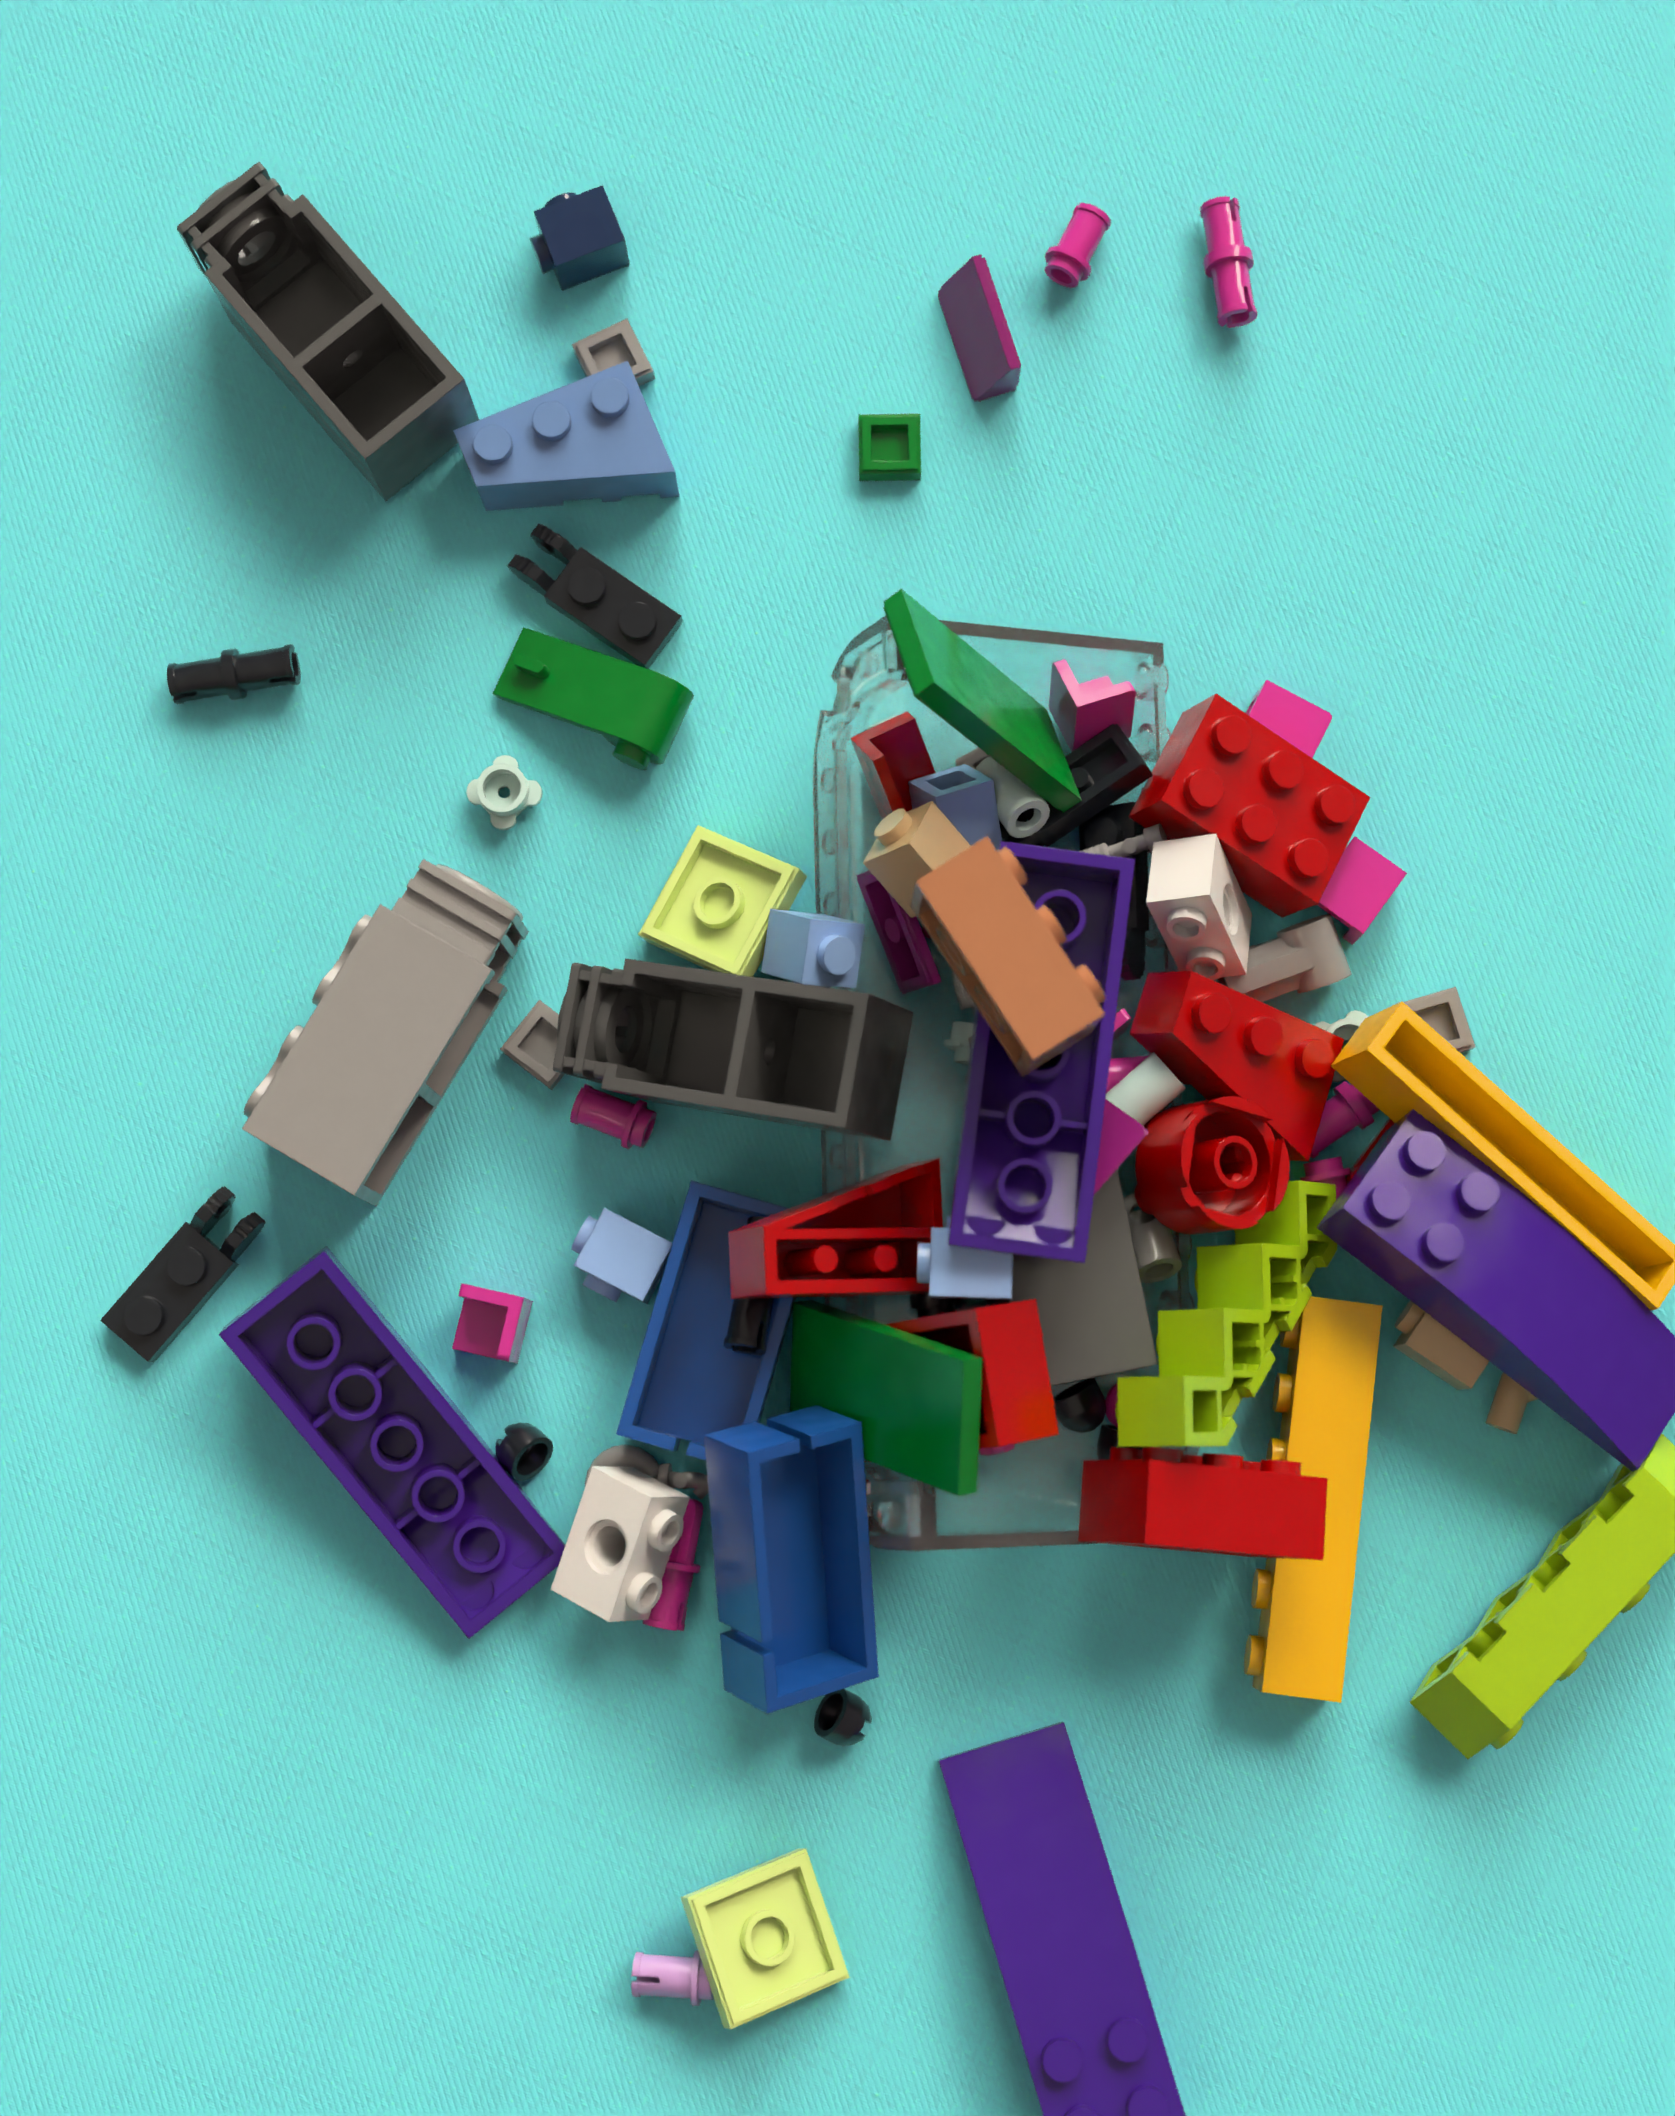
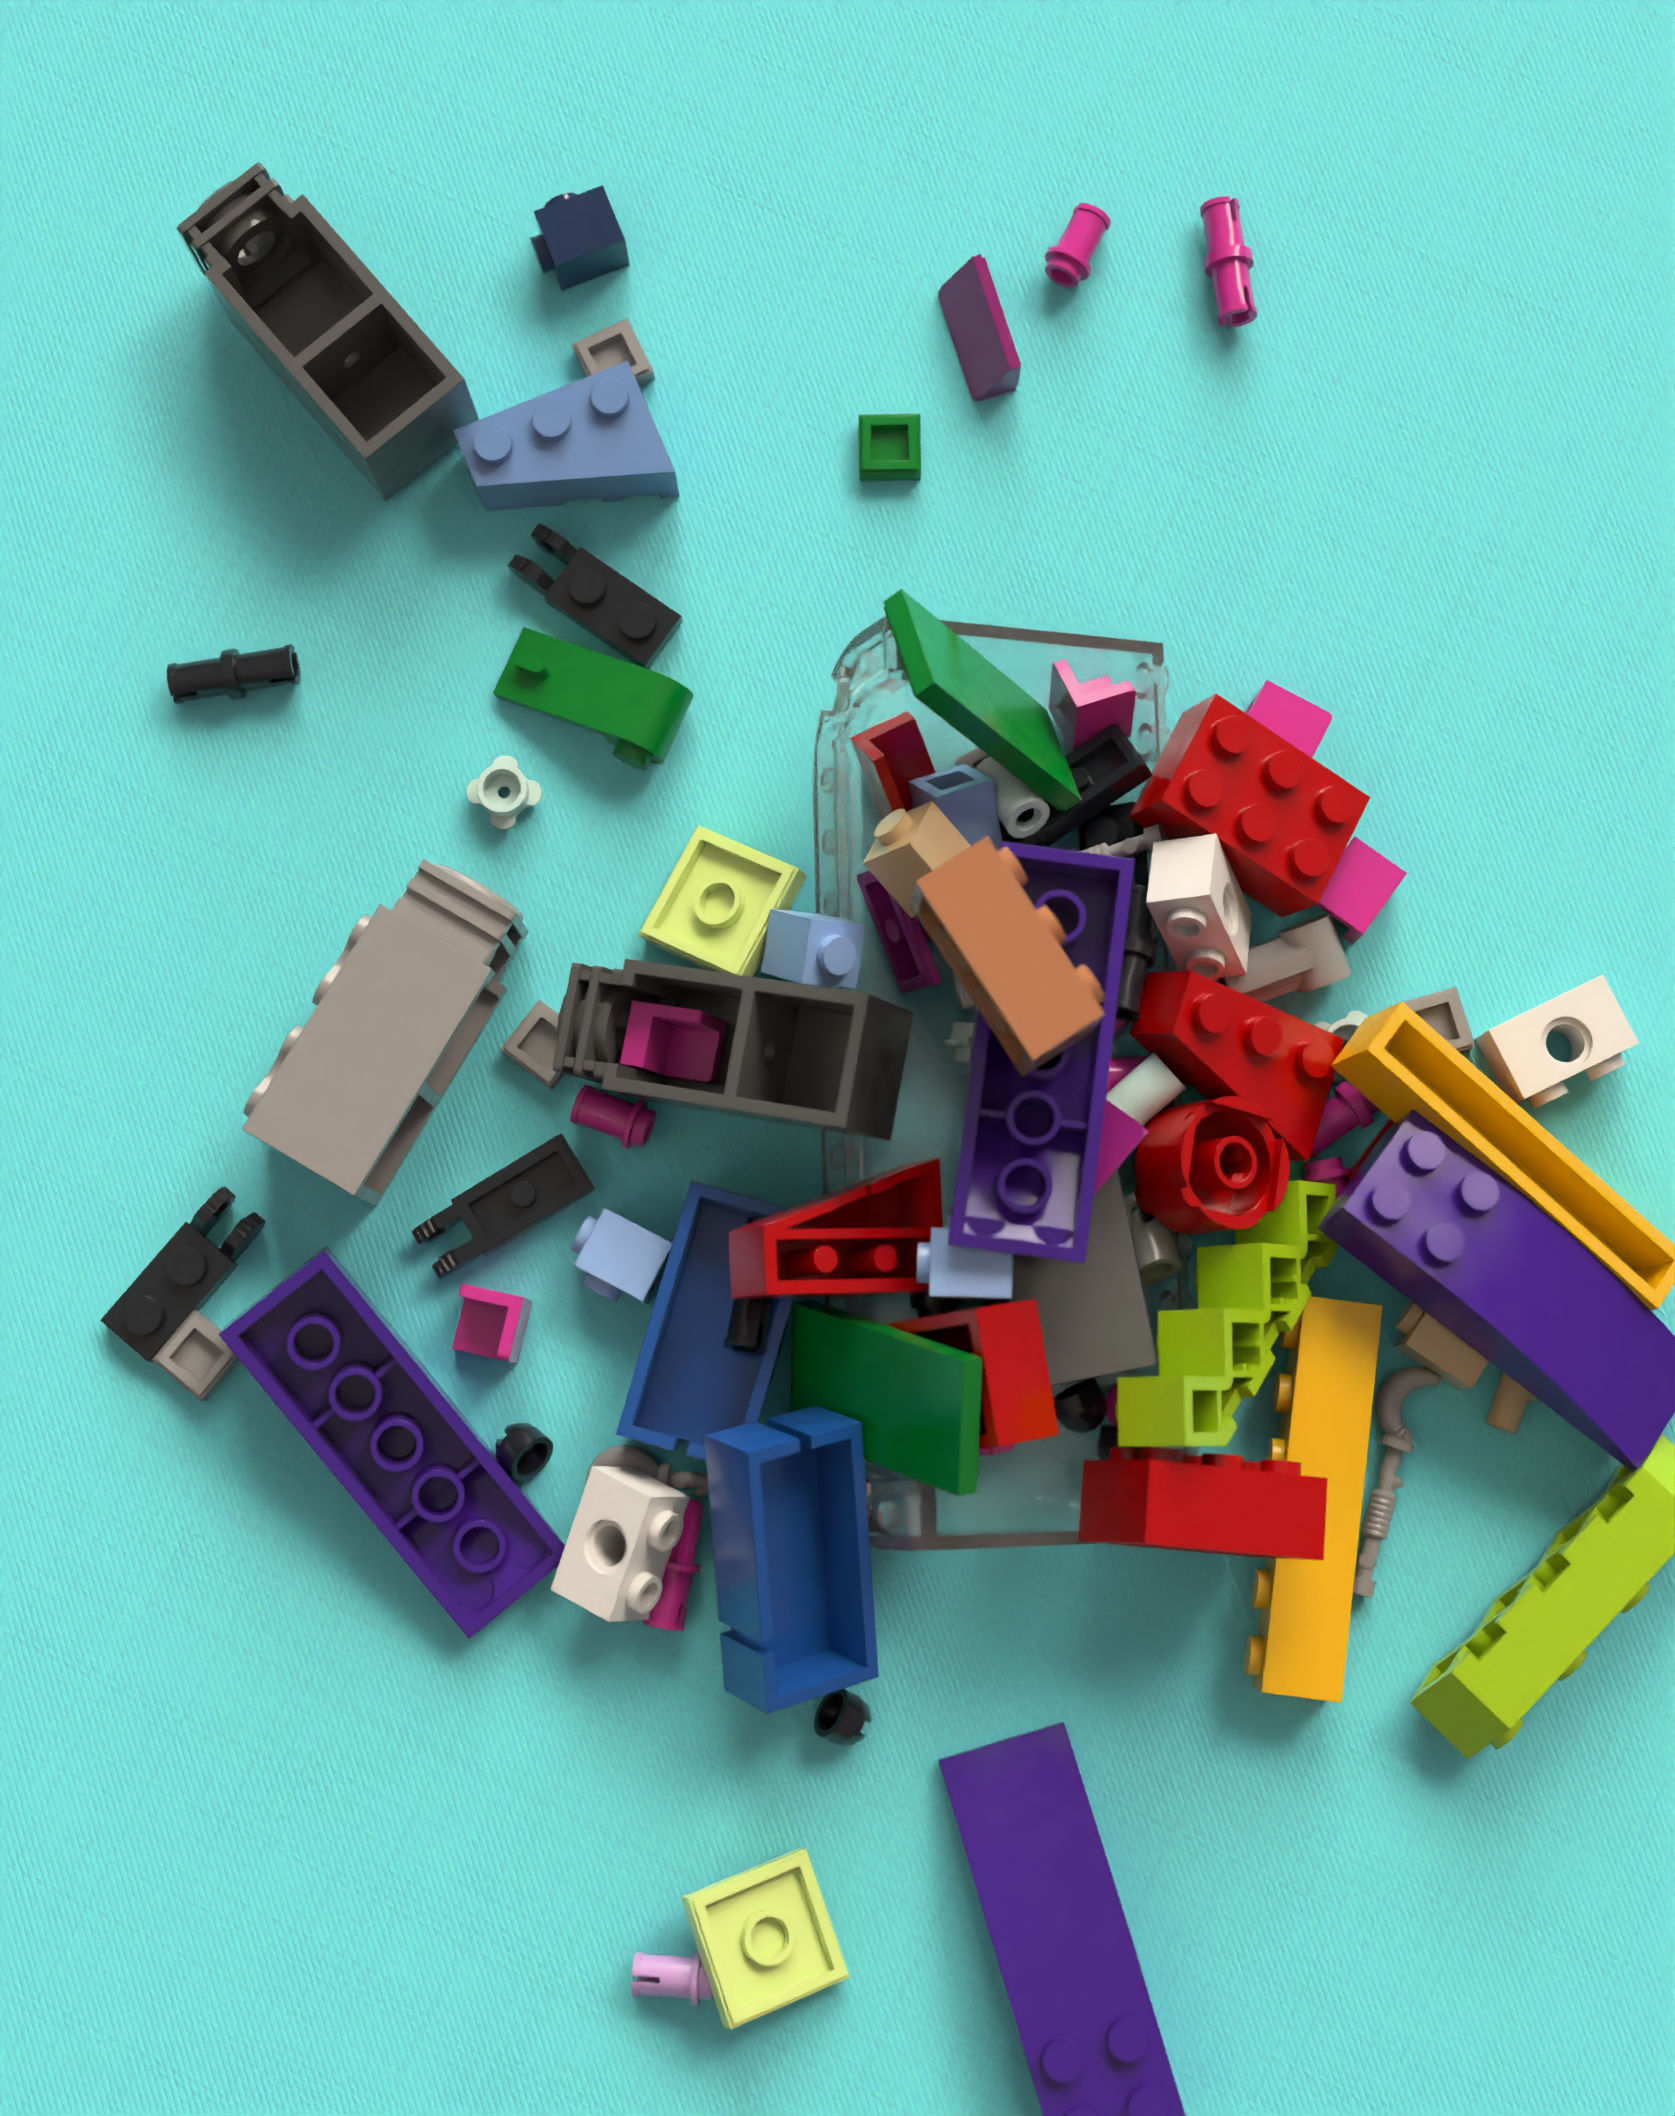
(197, 1356): none -> light grey tile
(509, 1203): none -> black hinge
(673, 1042): none -> dark pink panel
(1137, 955): none -> black pin
(1398, 1440): none -> light grey piece
(1585, 1016): none -> white brick

